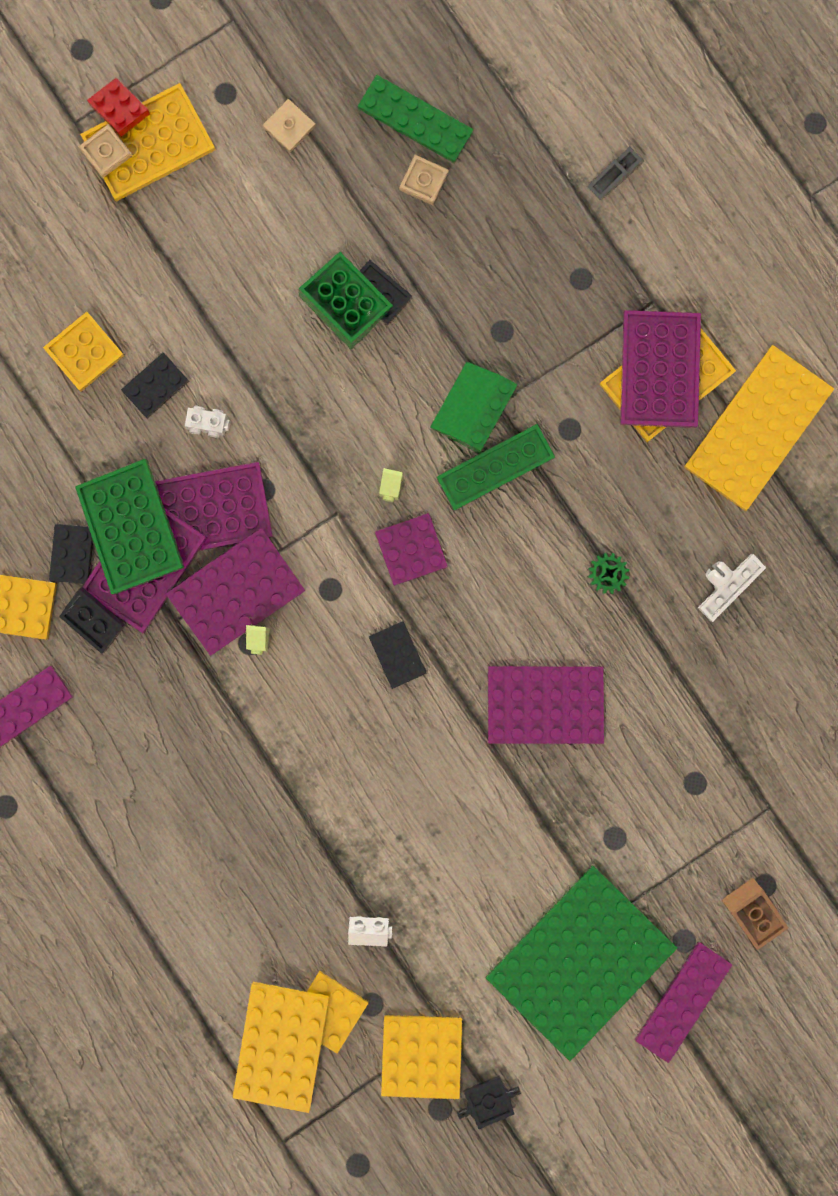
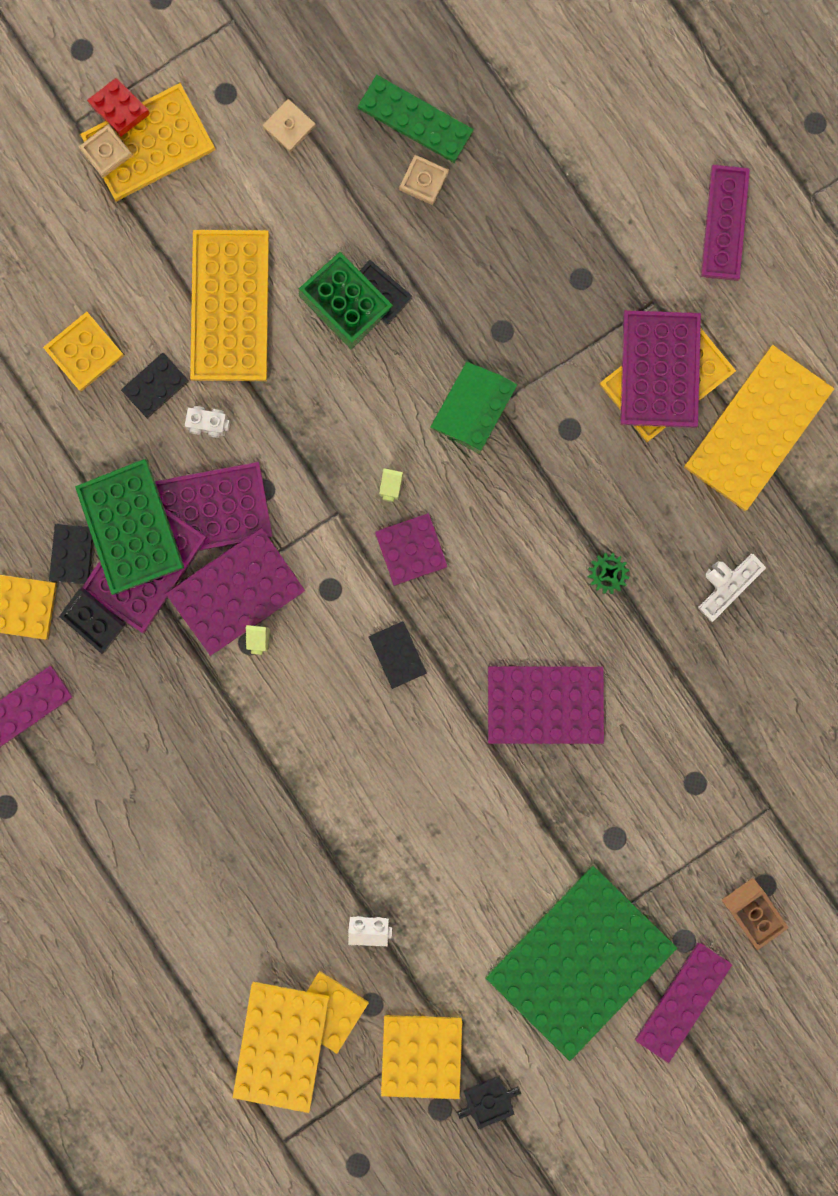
(229, 305): none -> yellow plate
(495, 467): green plate -> none
(615, 173): dark grey slope -> none
(725, 222): none -> magenta plate

